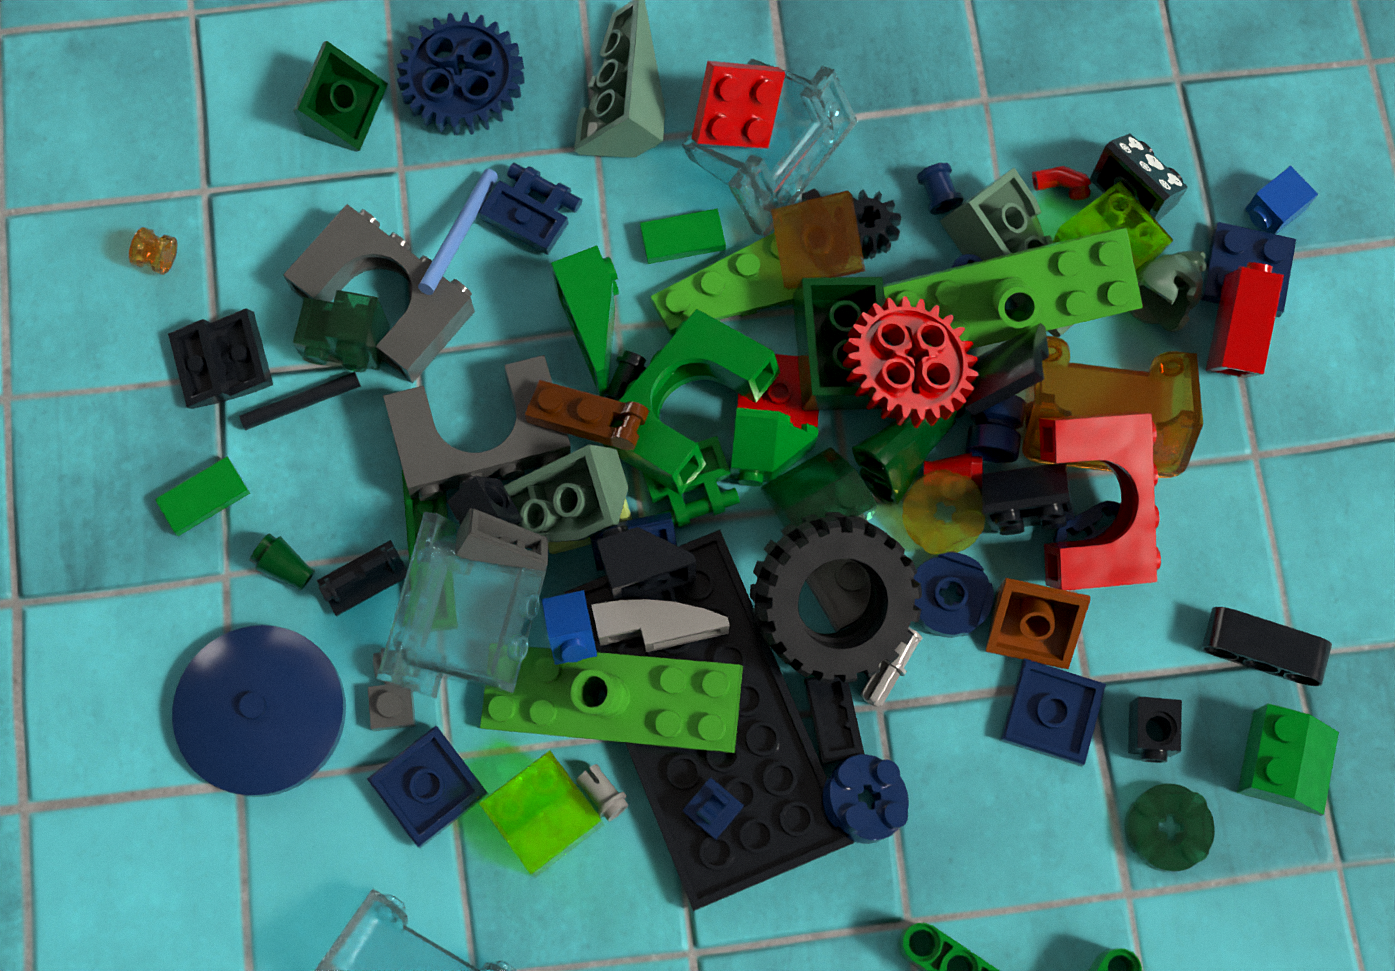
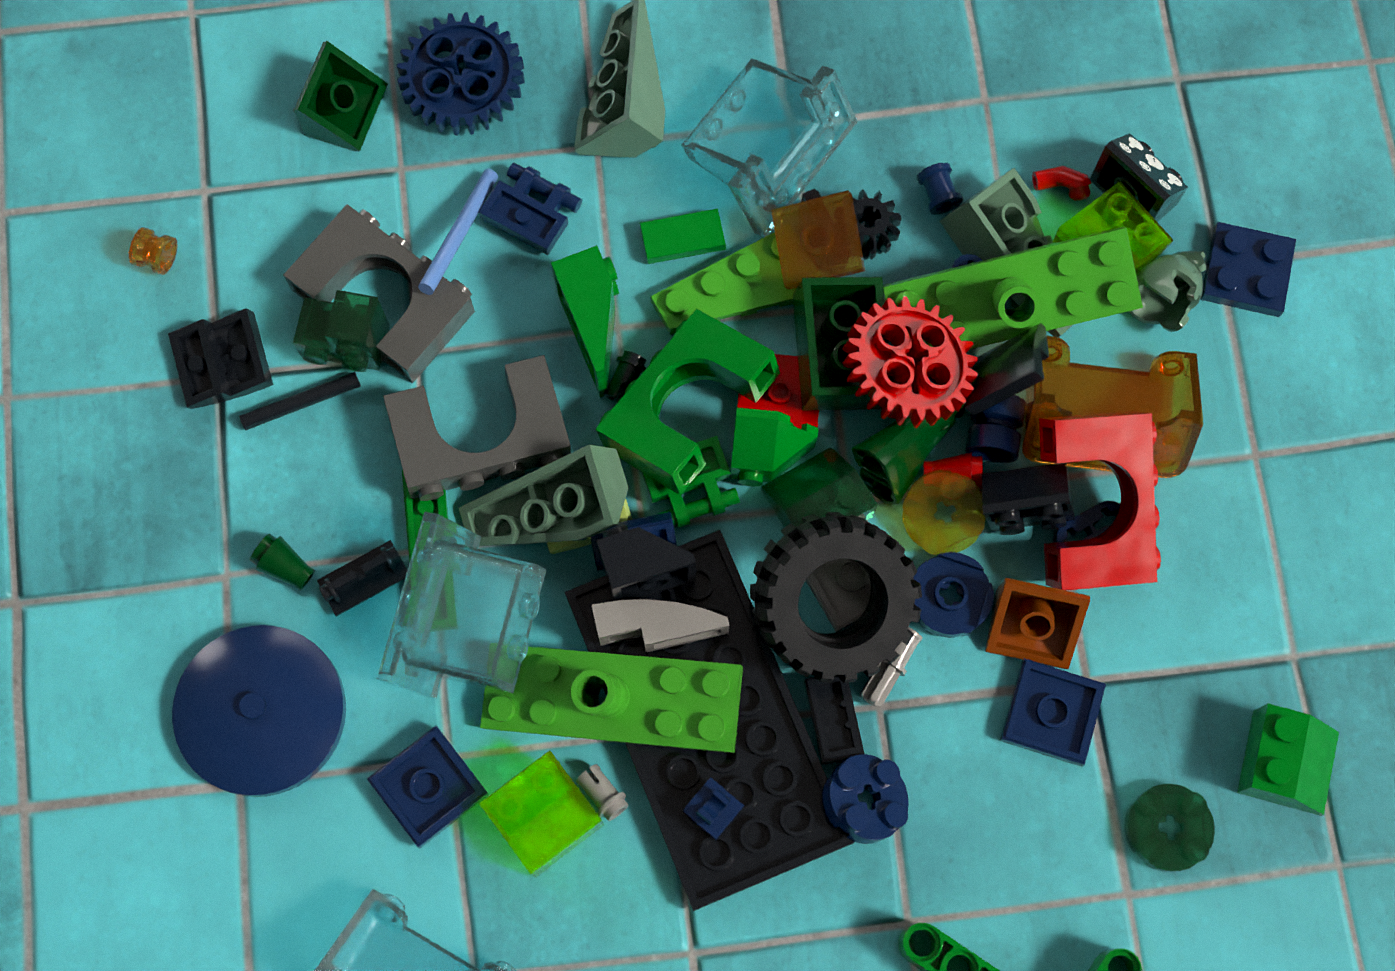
(202, 496): green tile -> none
(389, 704): dark grey plate -> none
(485, 496): black brick -> none
(500, 542): dark grey slope -> none
(569, 627): blue brick -> none
(586, 415): reddish brown plate -> none
(738, 104): red plate -> none
(1165, 713): black brick -> none
(1245, 321): red brick -> none
(1266, 646): black beam -> none
(1280, 201): blue brick -> none

